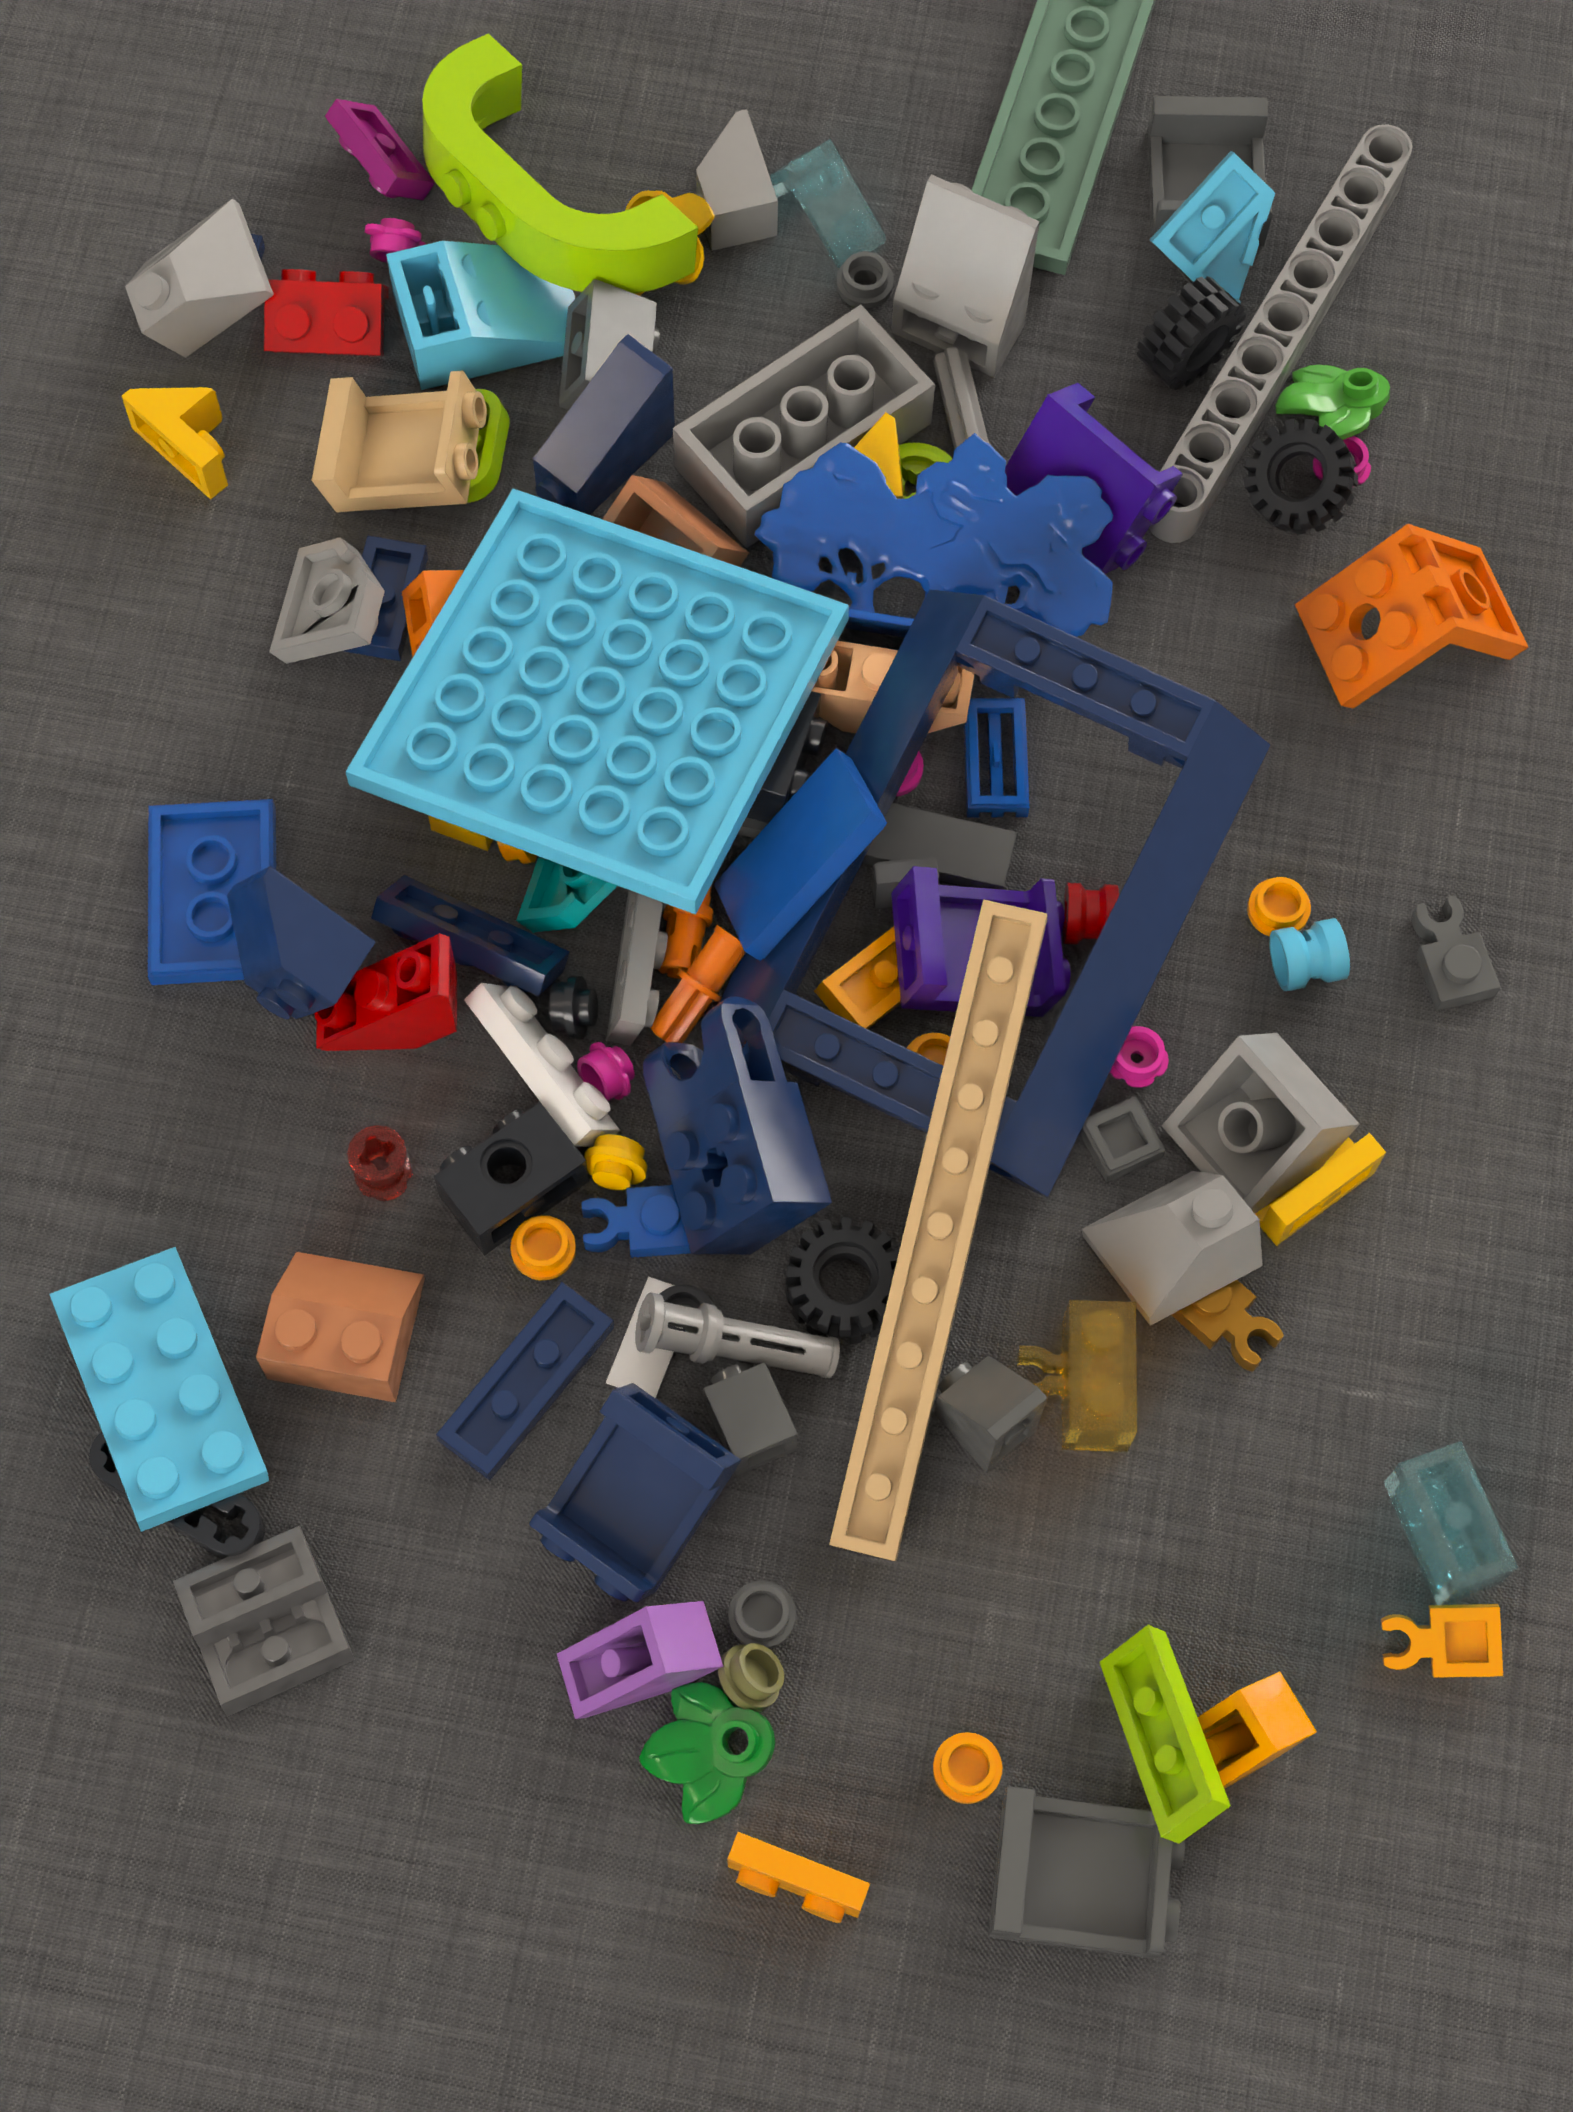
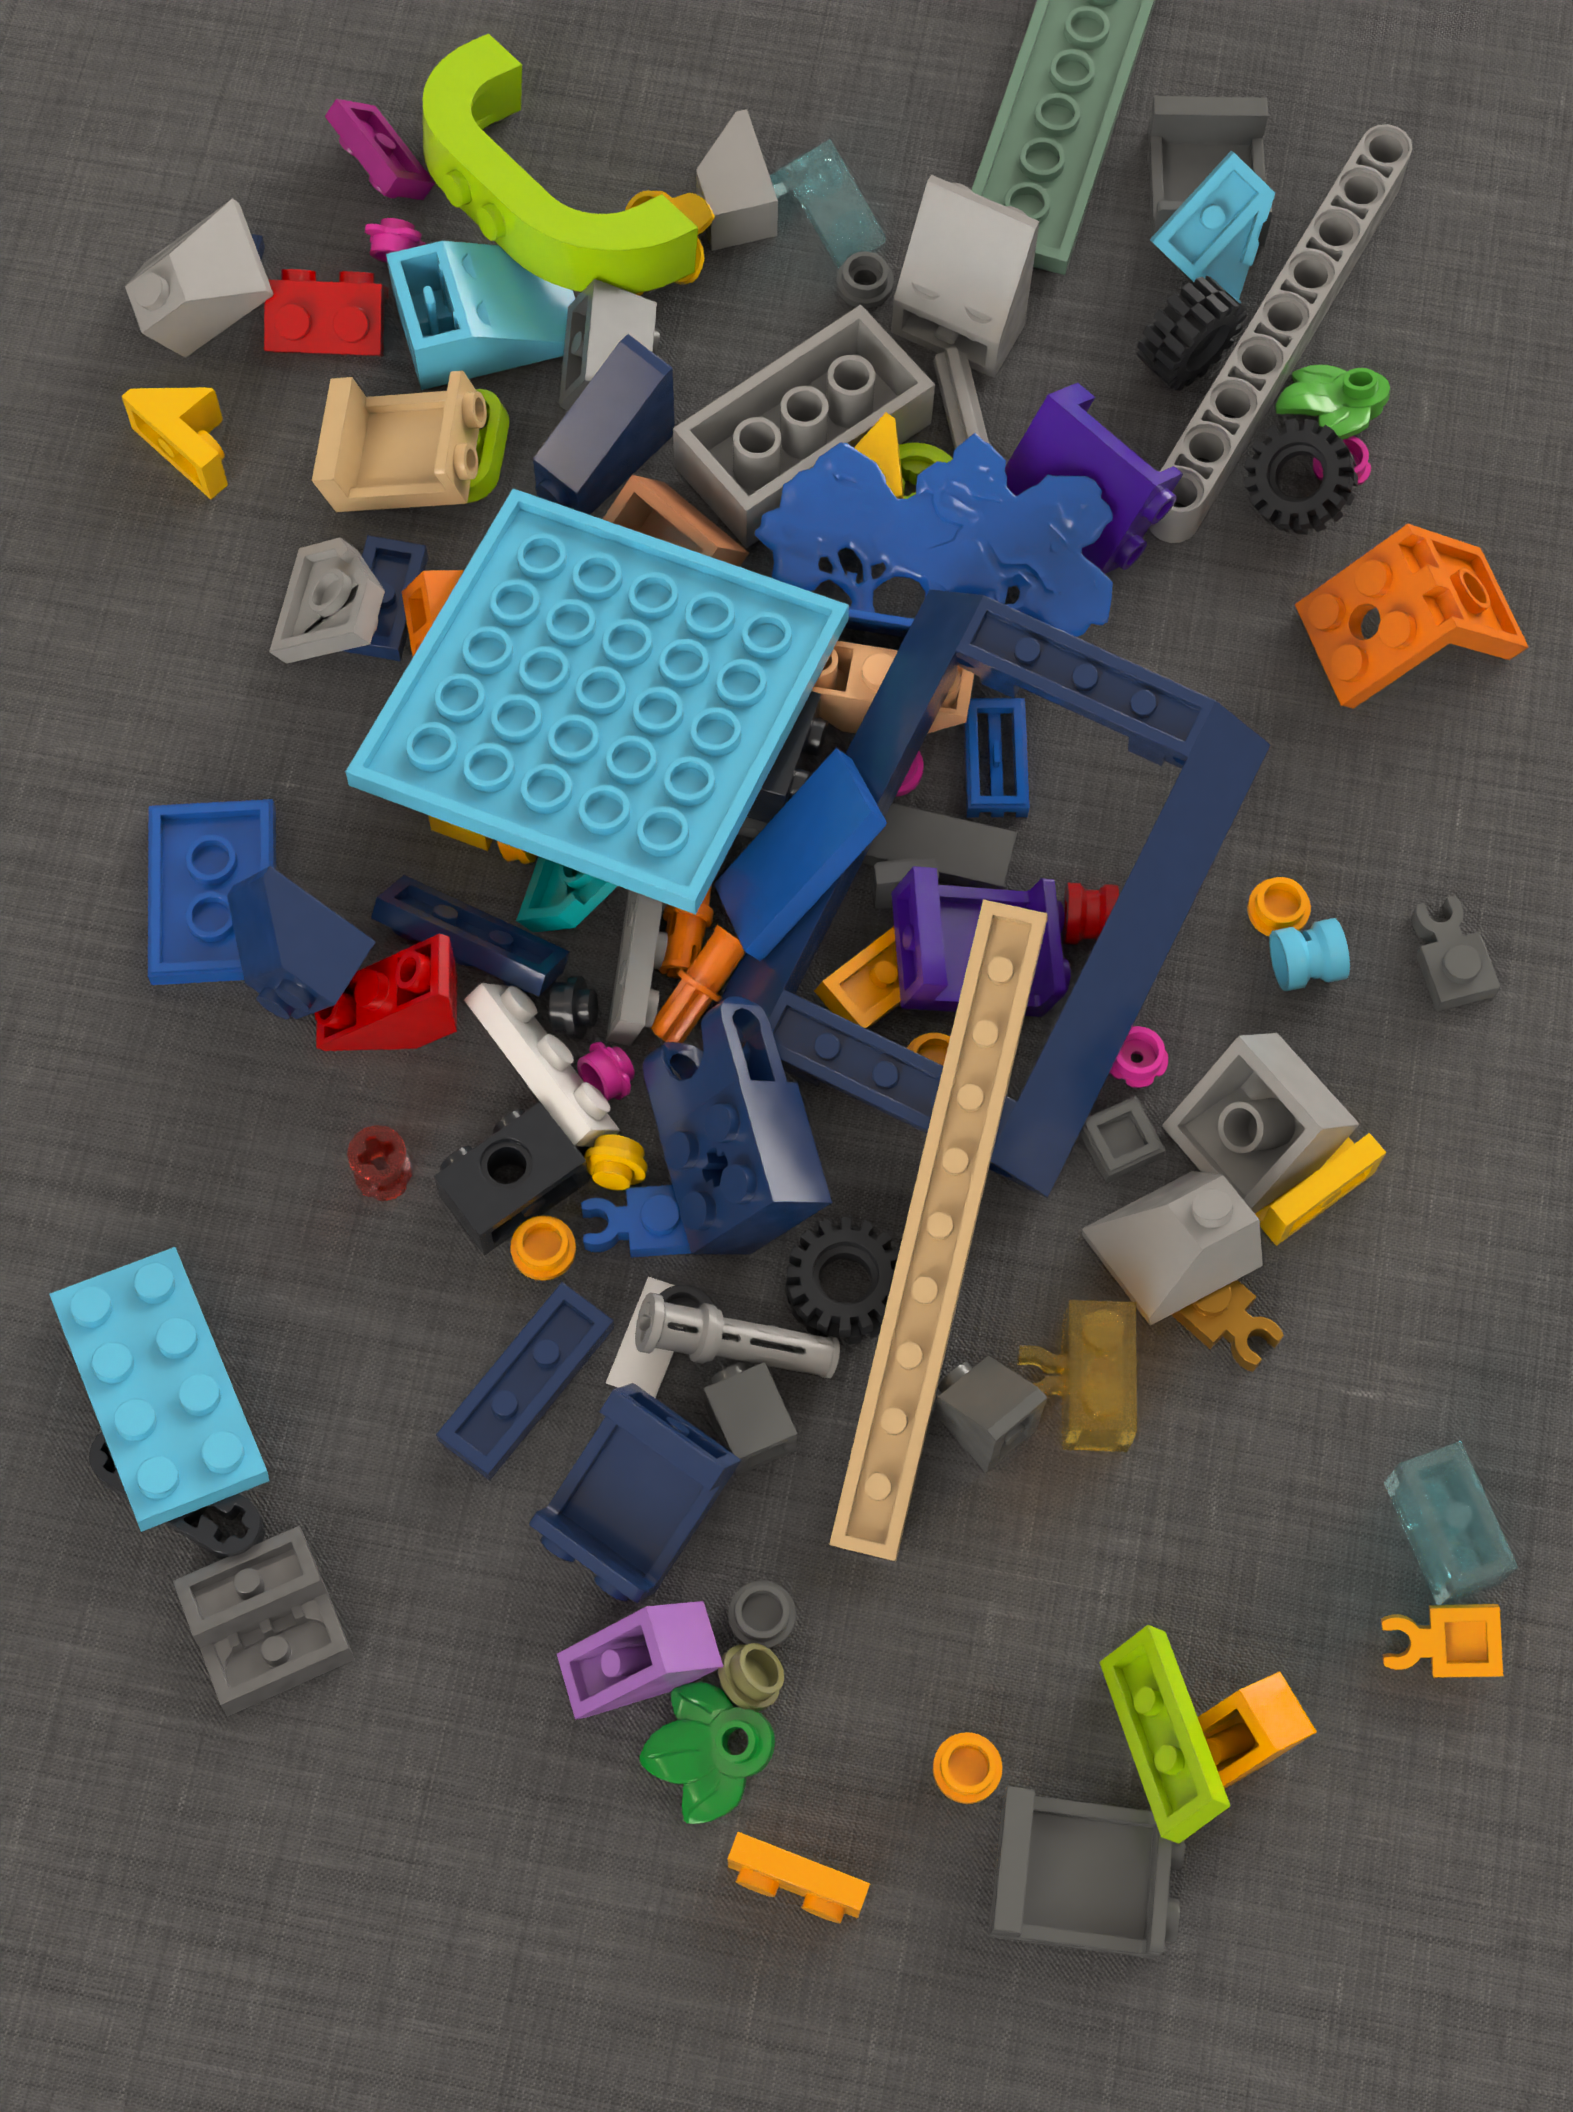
(340, 1326): nougat slope -> none

